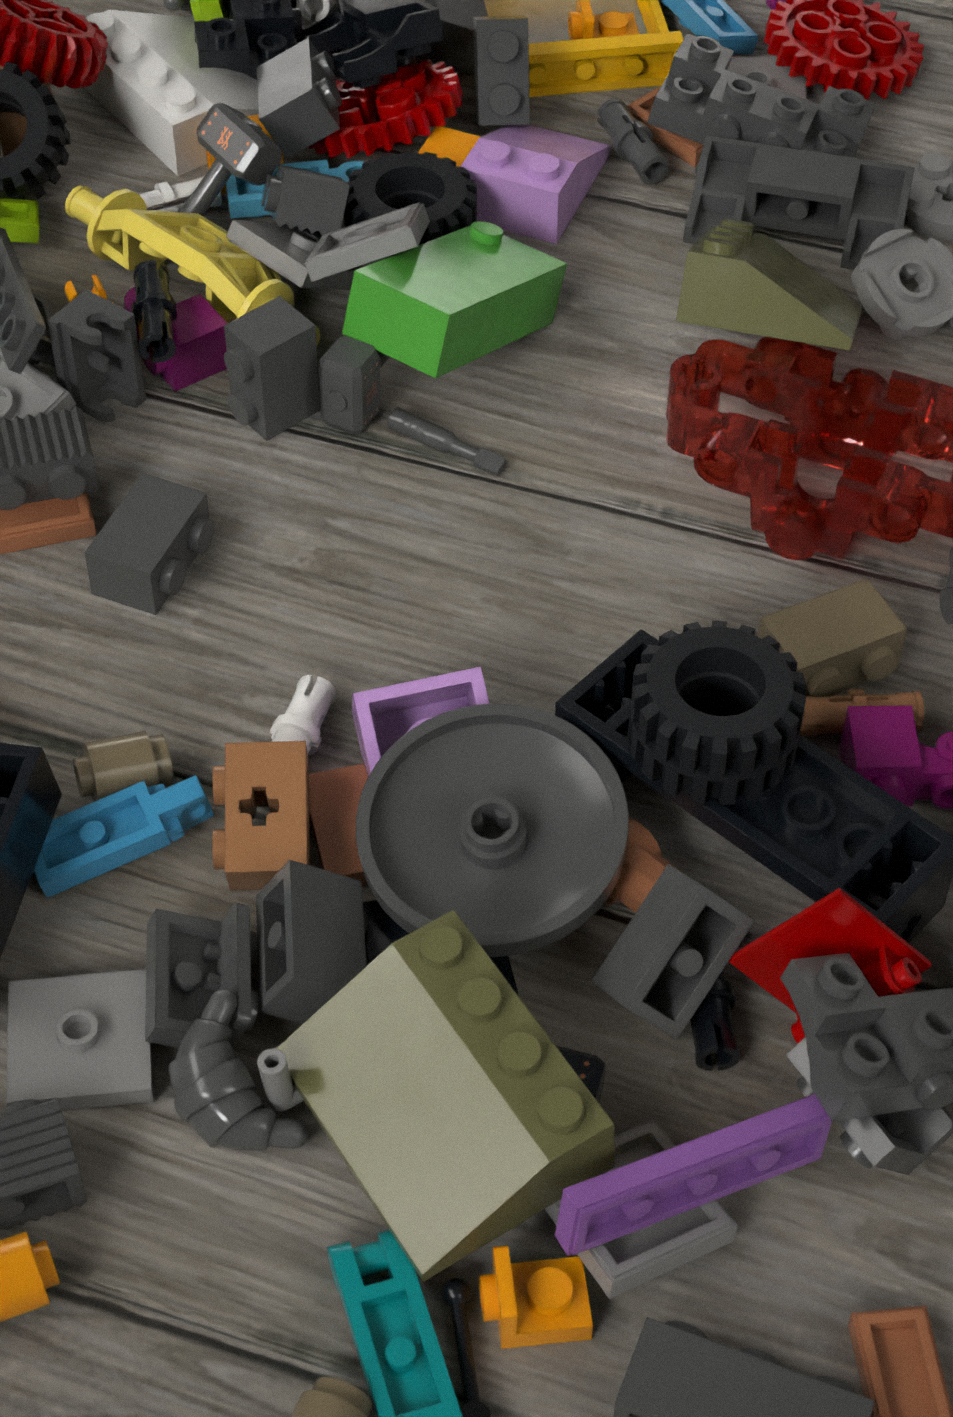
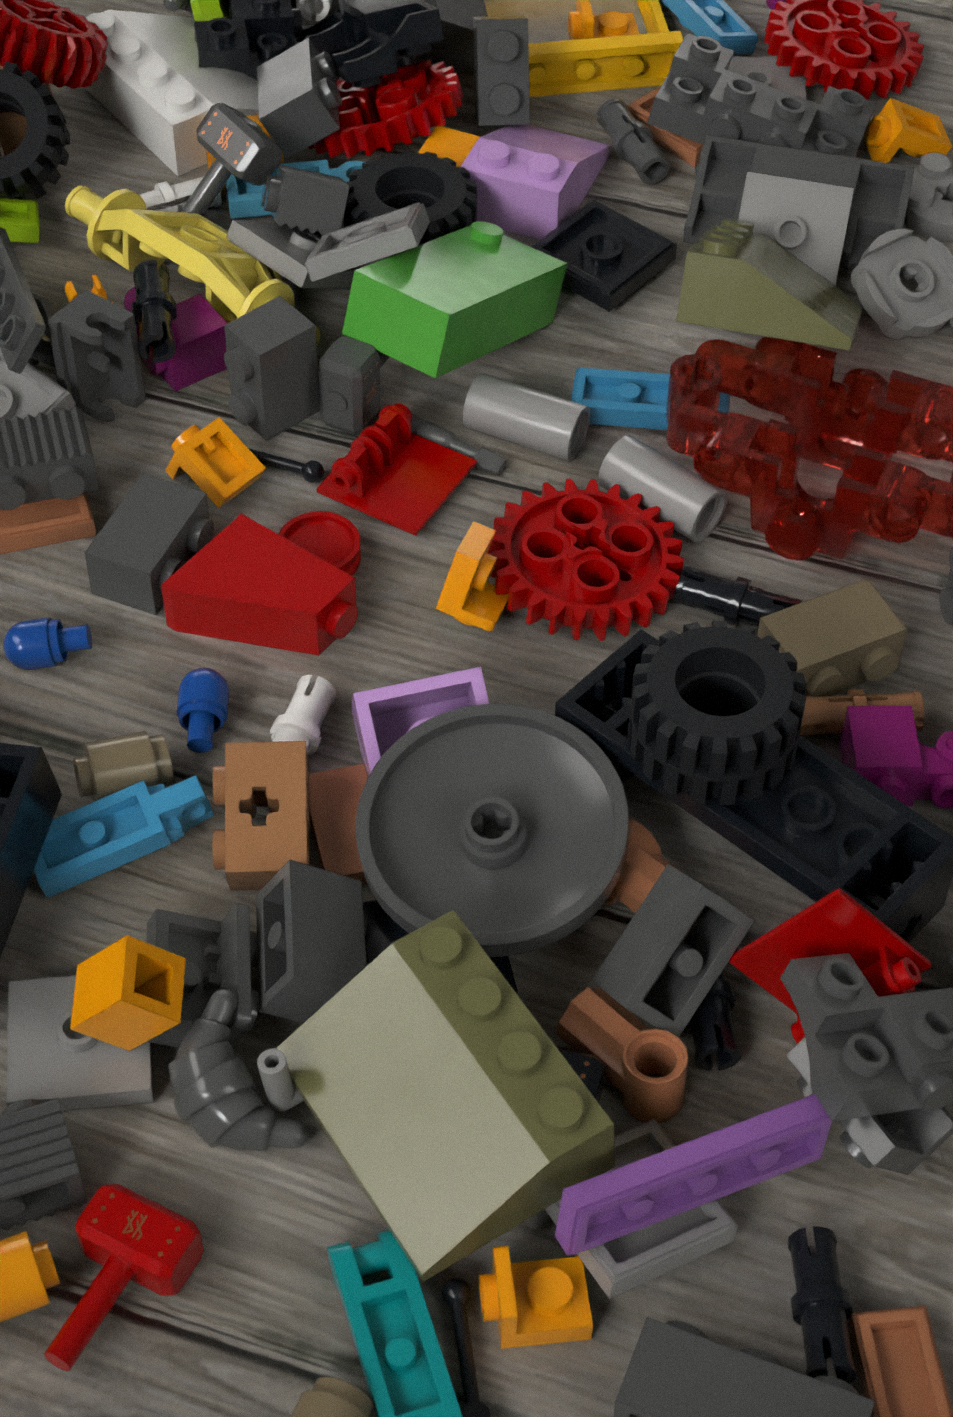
(44, 642): none -> blue cylinder
(128, 993): none -> light orange brick
(134, 1243): none -> red piece
(202, 707): none -> blue cylinder
(215, 461): none -> light orange bracket
(260, 592): none -> red slope
(311, 471): none -> black hinge
(327, 537): none -> red piece
(396, 473): none -> red hinge
(466, 589): none -> light orange bracket
(526, 416): none -> light grey pin
(585, 559): none -> red gear
(606, 254): none -> black plate
(626, 397): none -> dark azure hinge
(630, 1051): none -> nougat piece
(680, 493): none -> light grey pin
(728, 598): none -> black pin
(801, 217): none -> light grey plate
(821, 1305): none -> black pin
(905, 128): none -> light orange bracket

